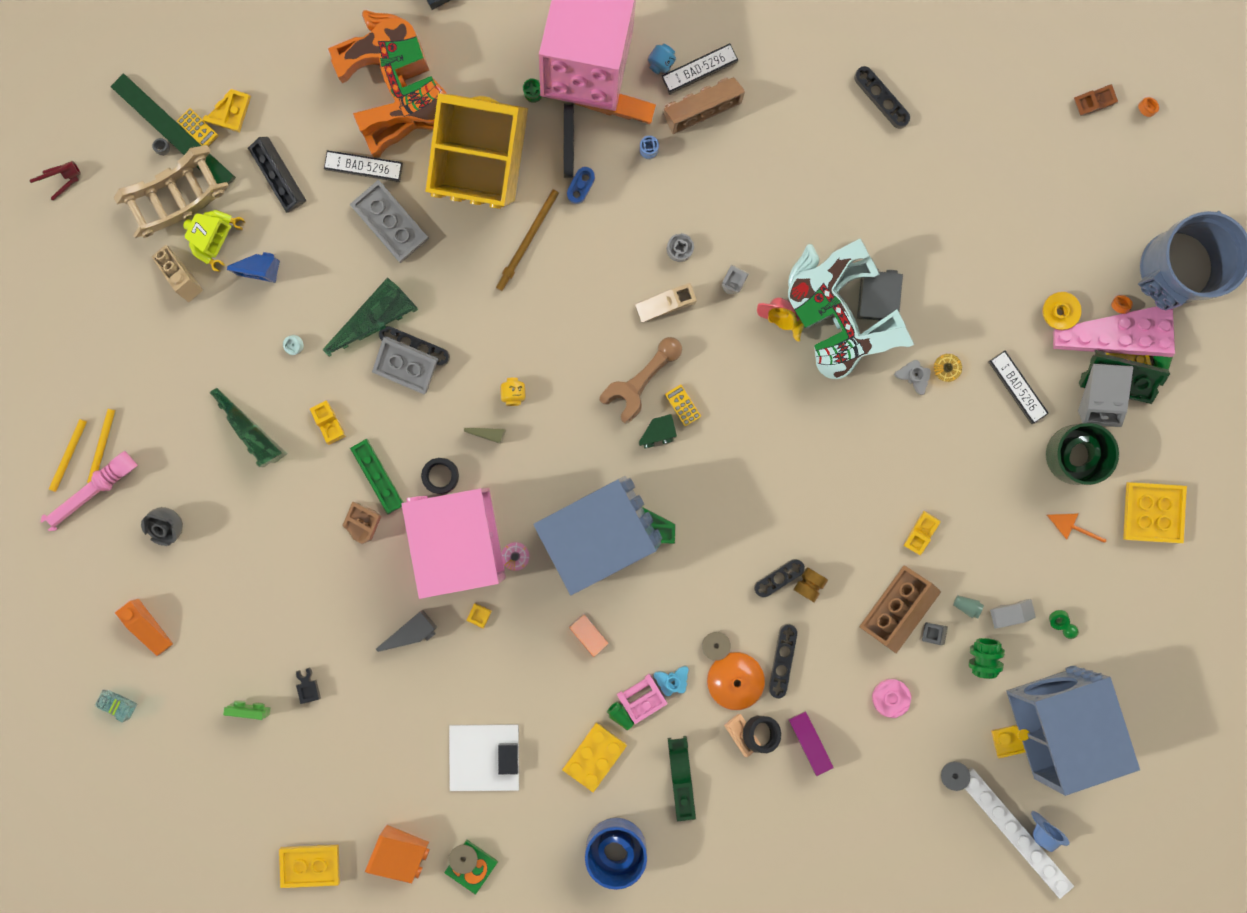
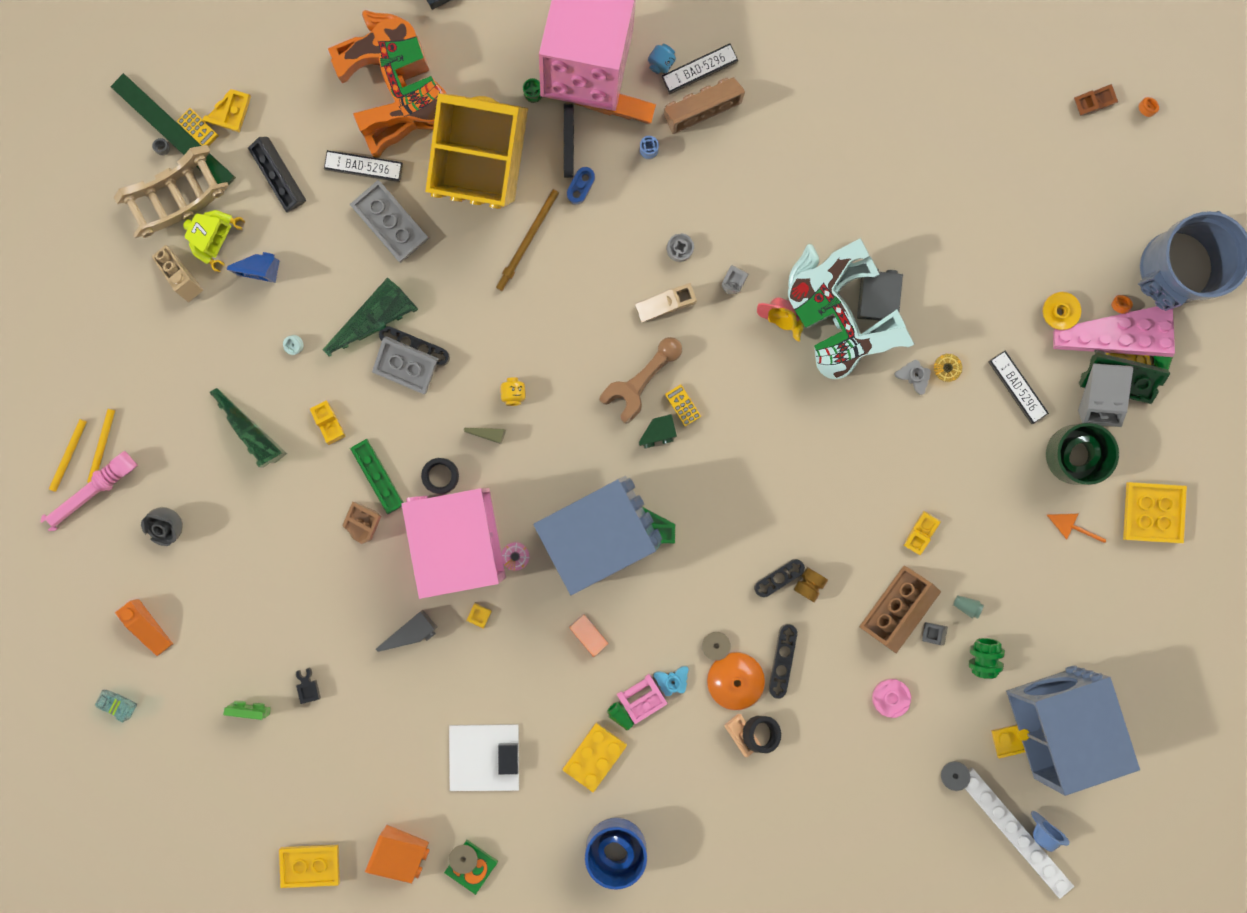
(67, 170): dark red plant -> none
(681, 779): dark green piece -> none
(811, 743): magenta slope -> none
(879, 99): black beam -> none
(1013, 614): light grey slope -> none
(1063, 623): green plate -> none

